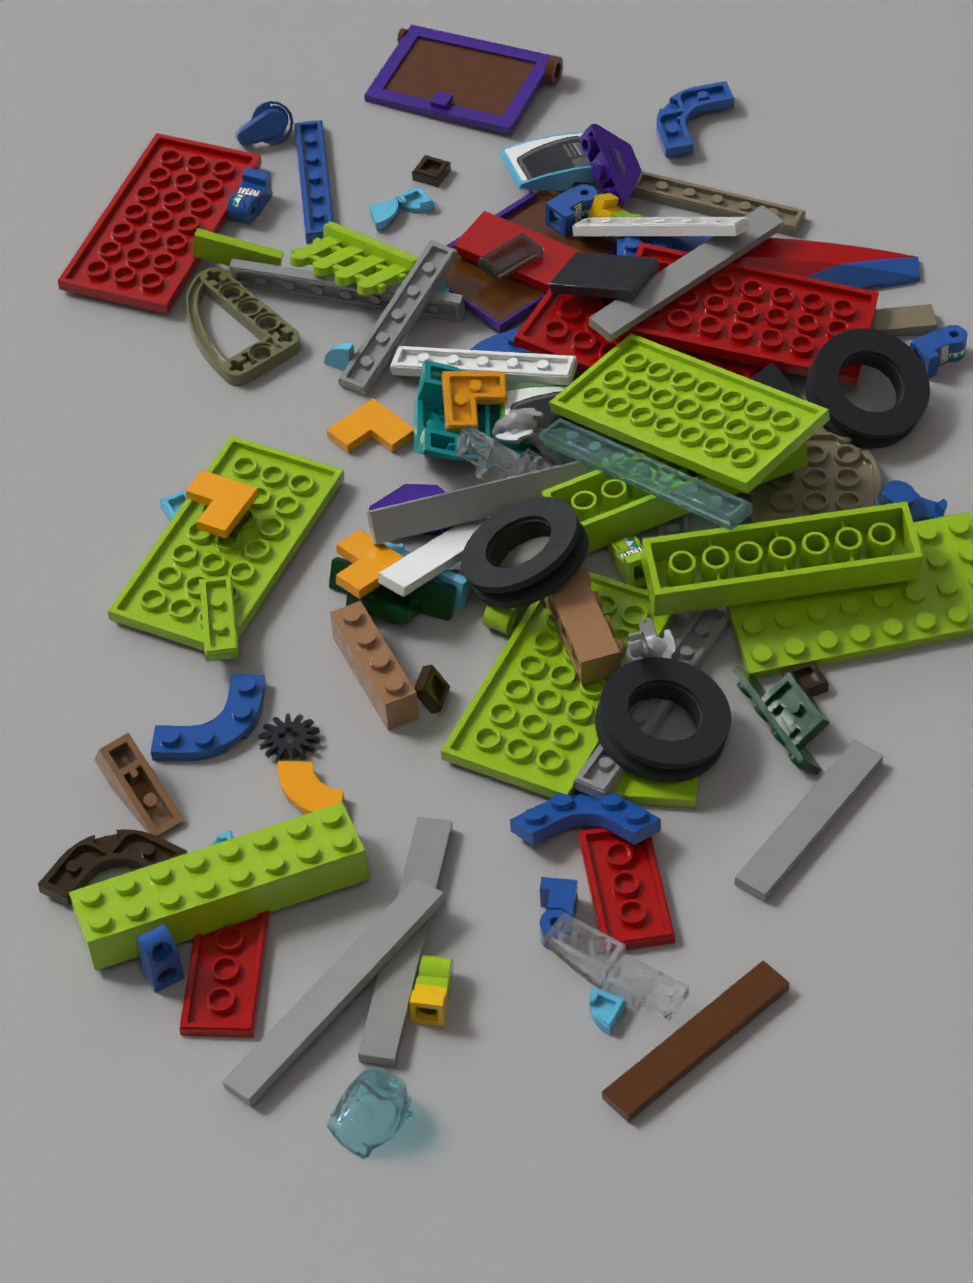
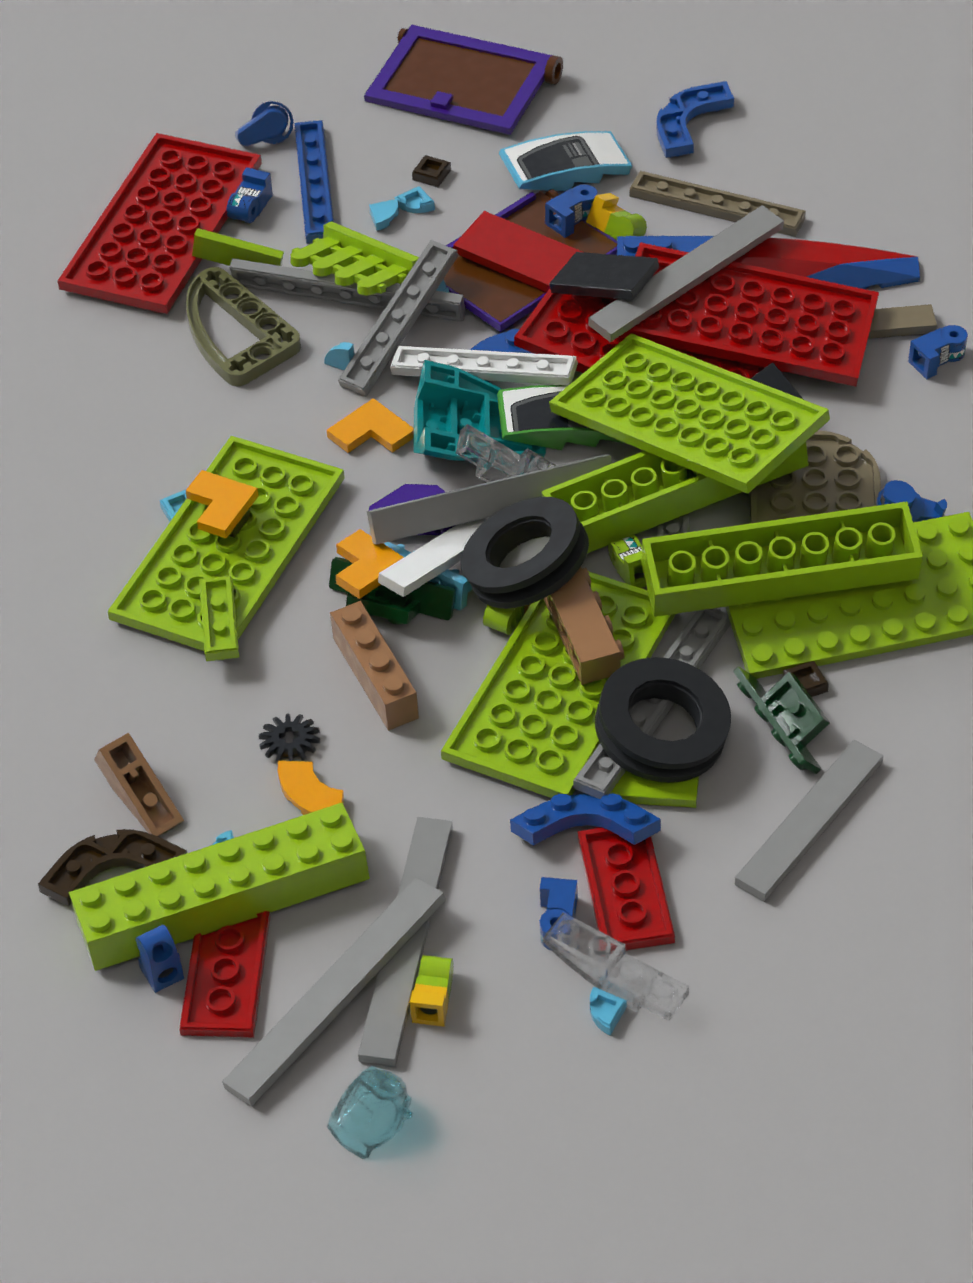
(213, 737): blue plate -> none
(431, 688): dark brown tile -> none
(465, 391): light orange tile -> none
(510, 257): clear smoke tile -> none
(521, 425): light grey piece -> none
(611, 162): dark purple slope -> none
(646, 474): clear light blue tile -> none
(647, 643): light grey piece -> none
(661, 226): white tile -> none
(695, 1041): reddish brown tile -> none
(890, 357): black tyre -> none

